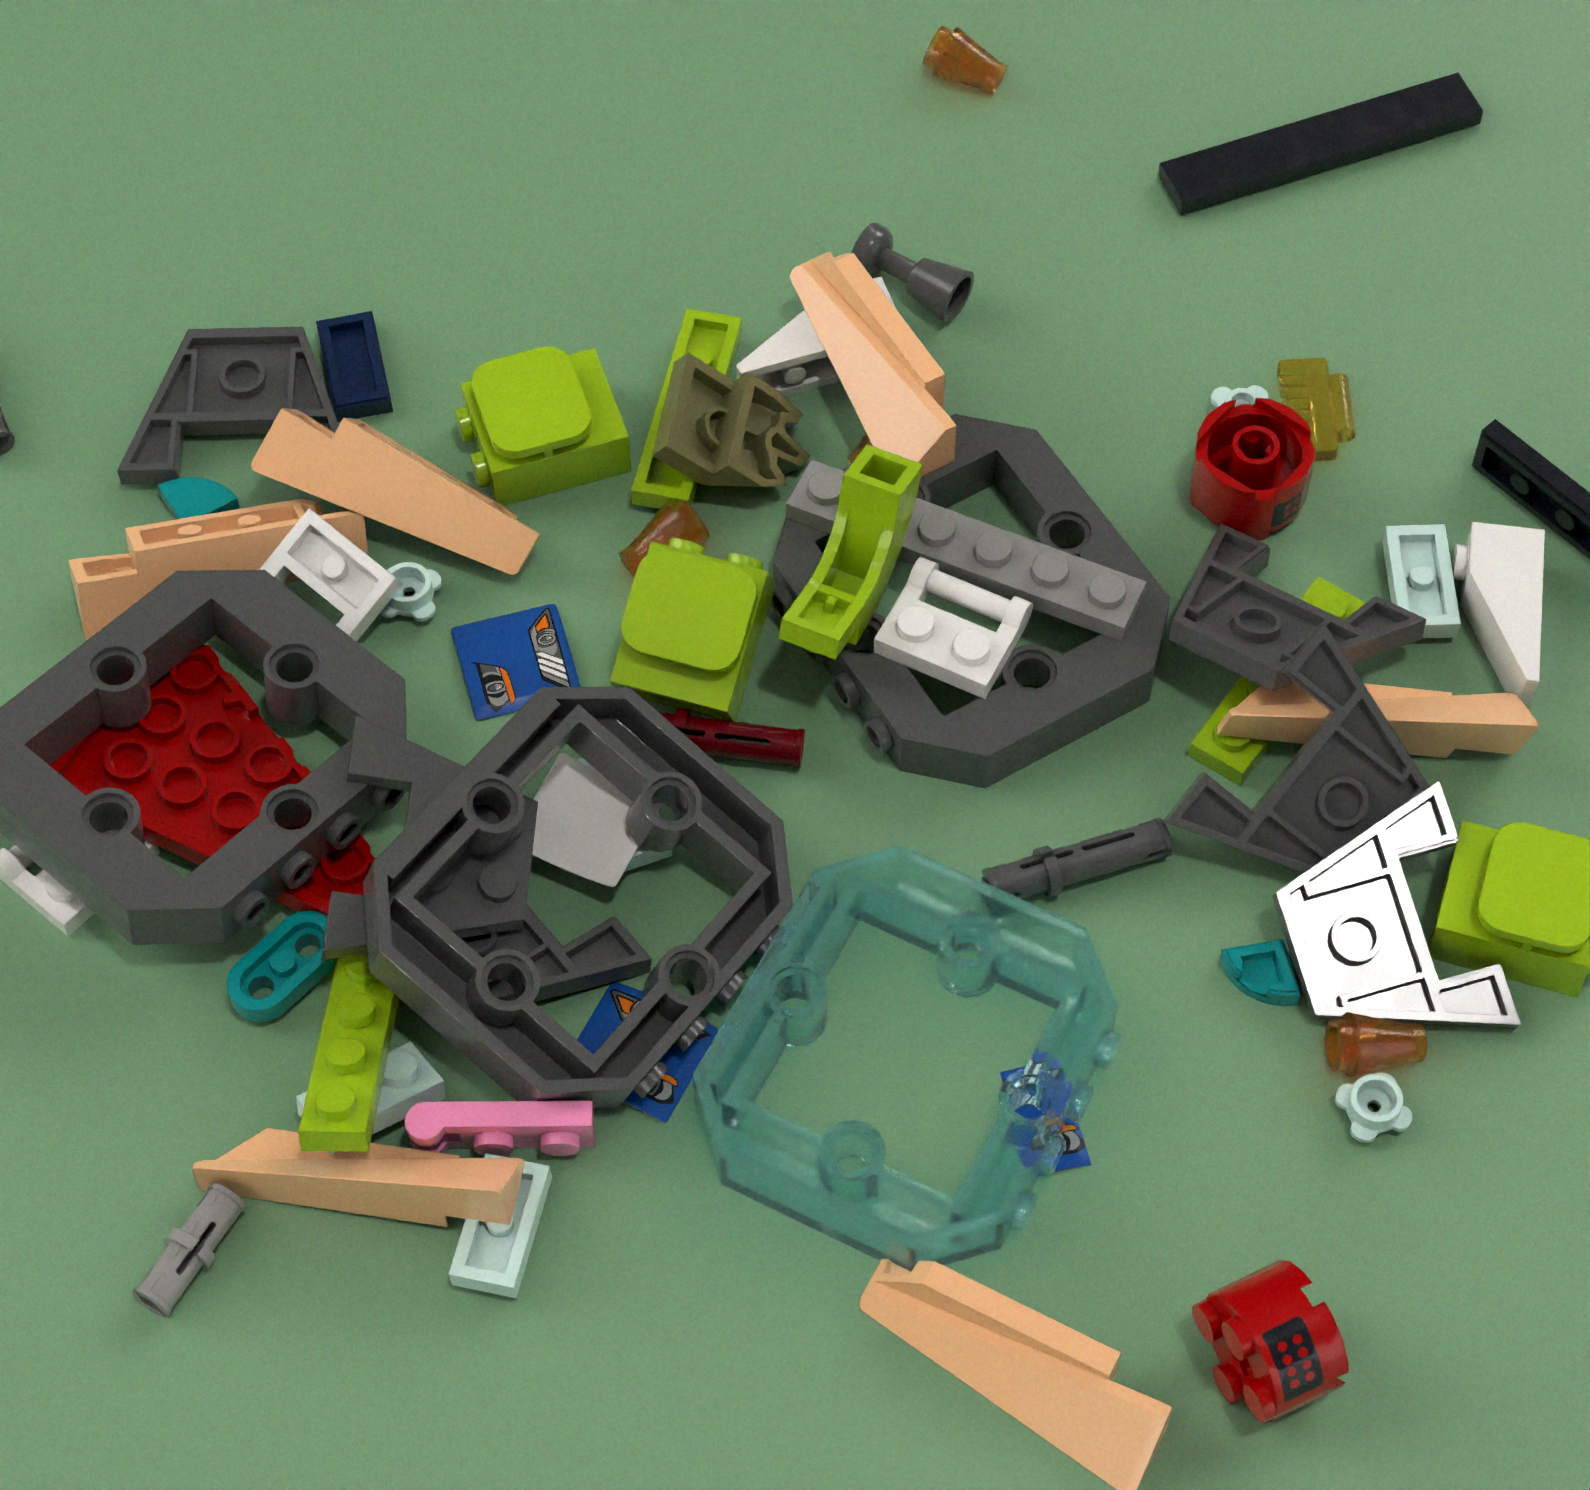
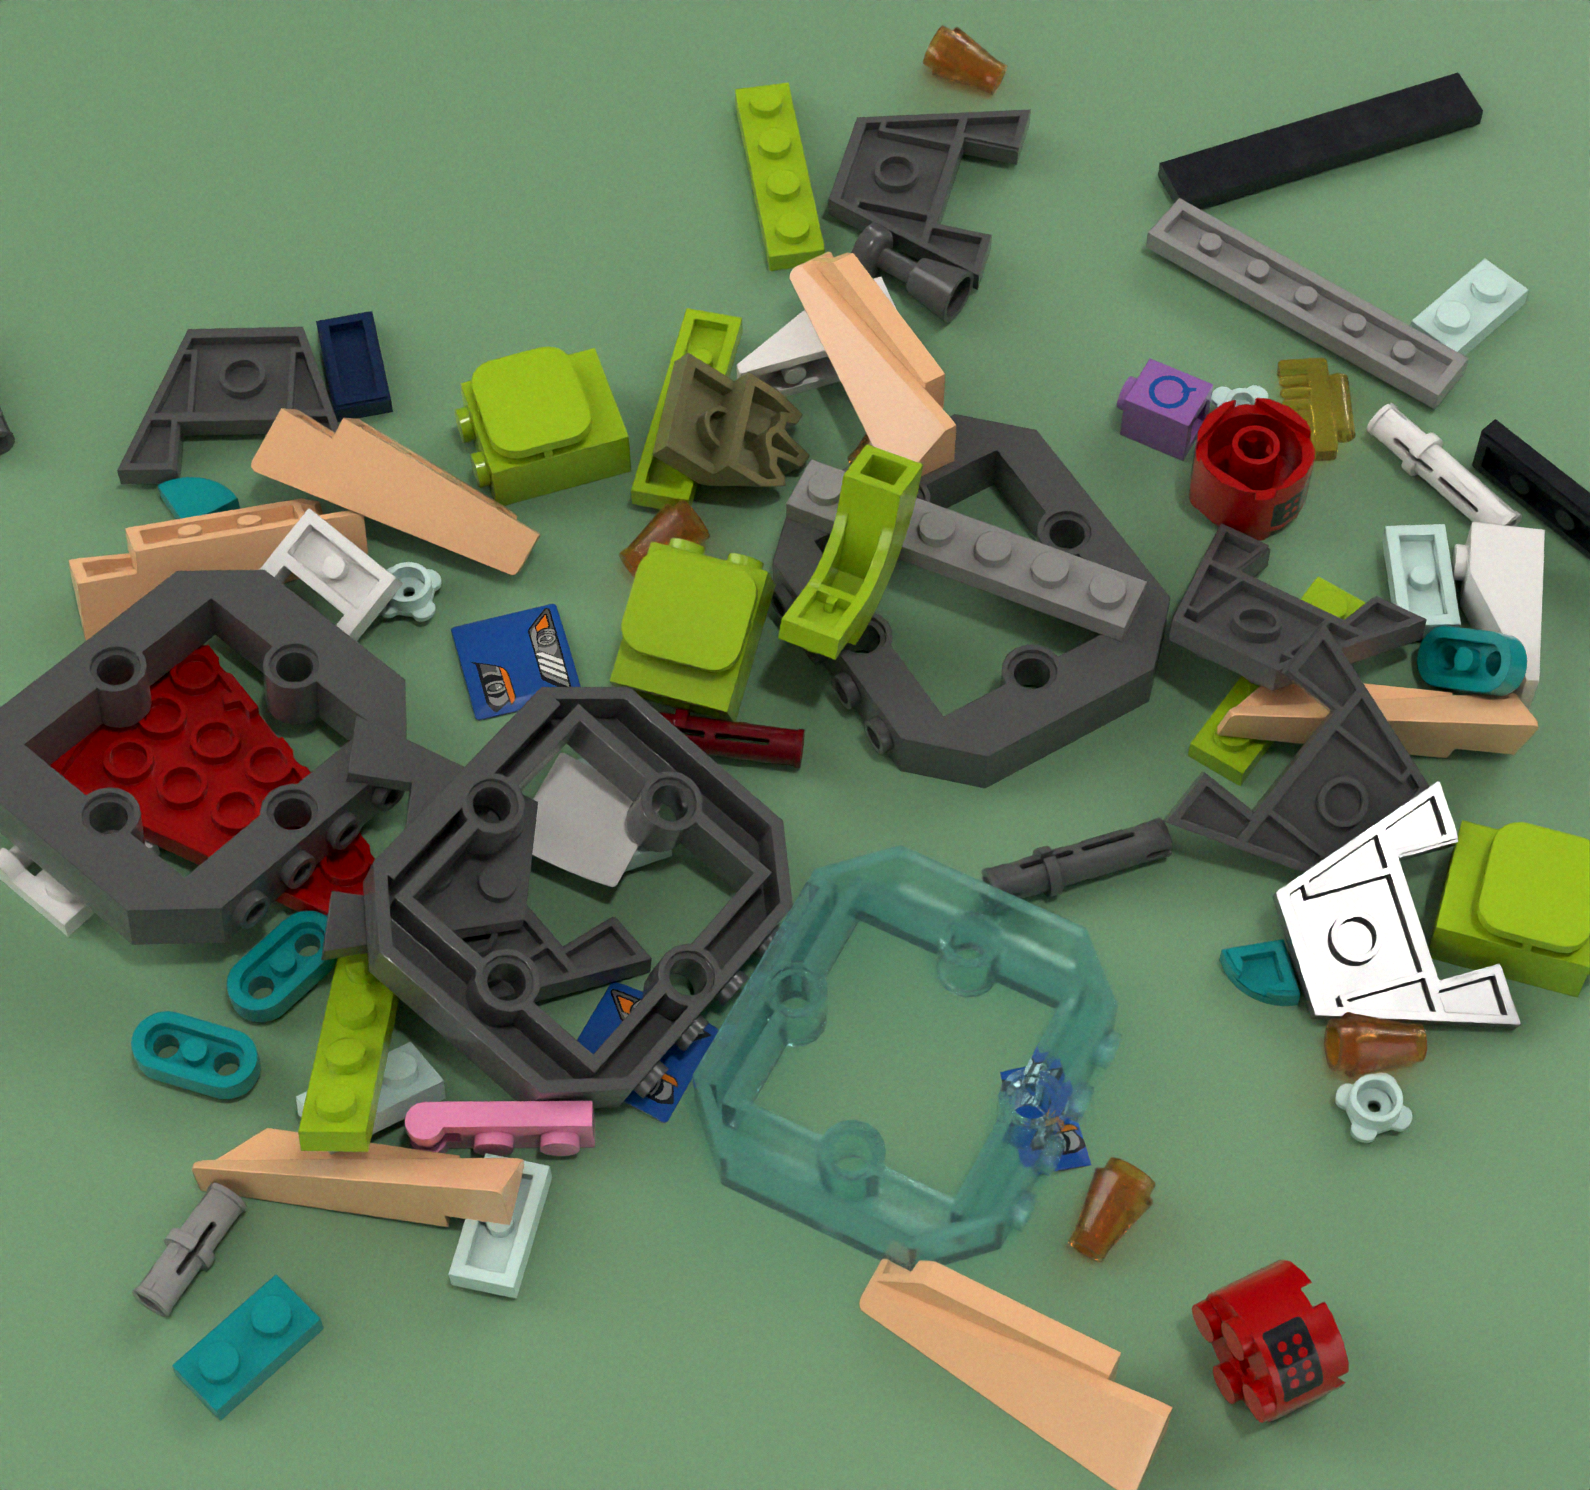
(201, 1054): none -> teal plate
(248, 1347): none -> teal plate
(779, 175): none -> lime plate
(904, 171): none -> dark grey wing
(948, 644): white plate -> none
(1111, 1207): none -> clear orange cone
(1164, 408): none -> medium lavender brick
(1307, 303): none -> light grey plate
(1425, 456): none -> white pin
(1472, 308): none -> light aqua plate
(1472, 660): none -> teal plate

